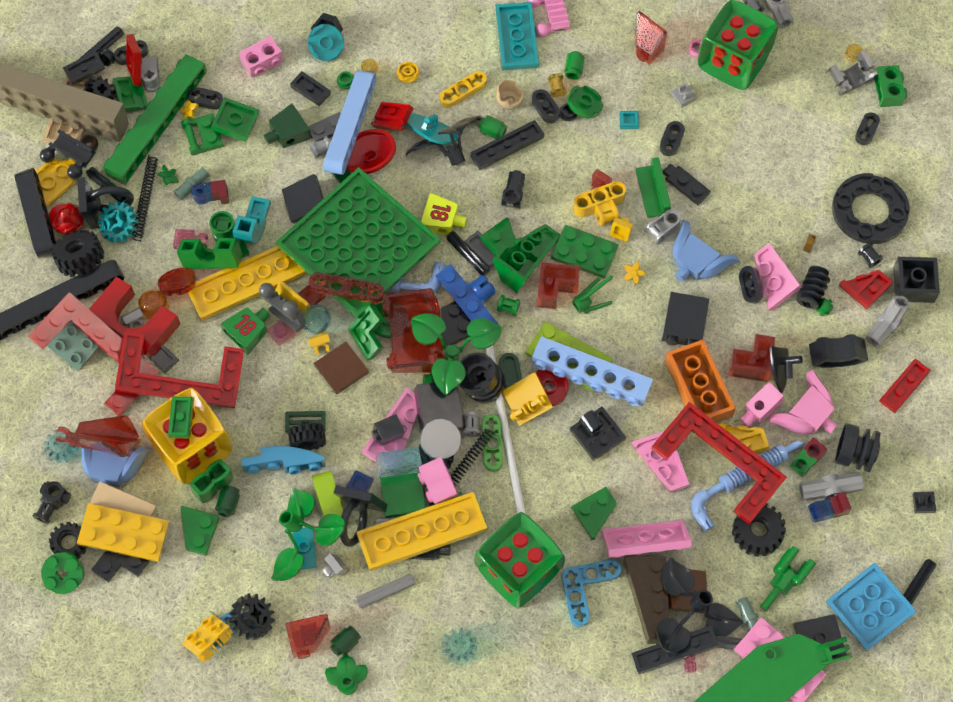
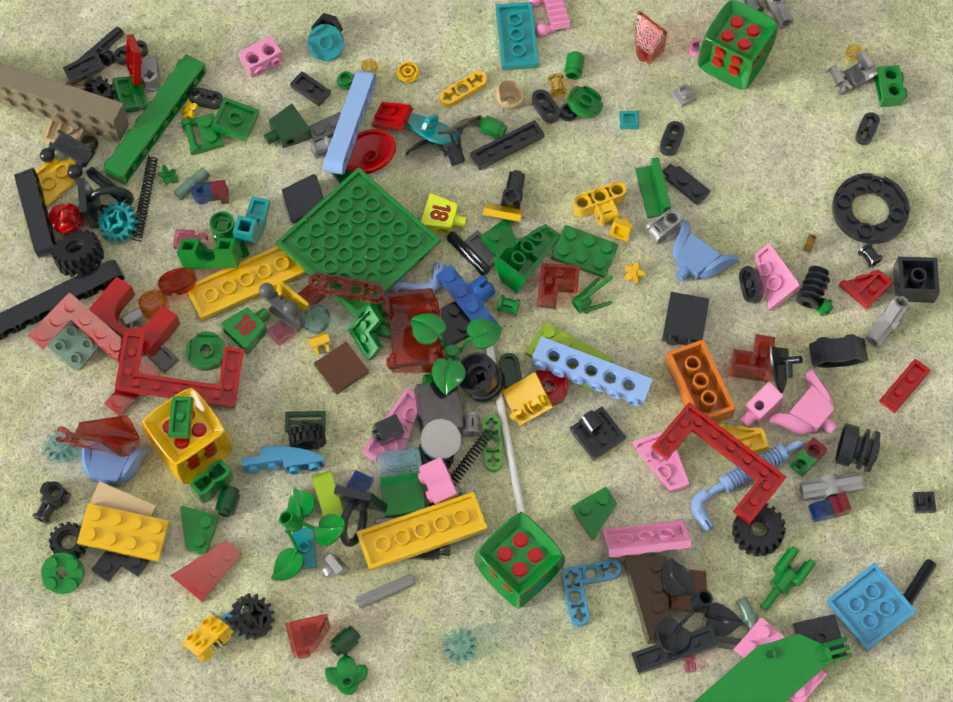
(198, 344): none -> green plate
(207, 570): none -> wing
(502, 212): none -> yellow tile
(600, 179): clear red tile -> none

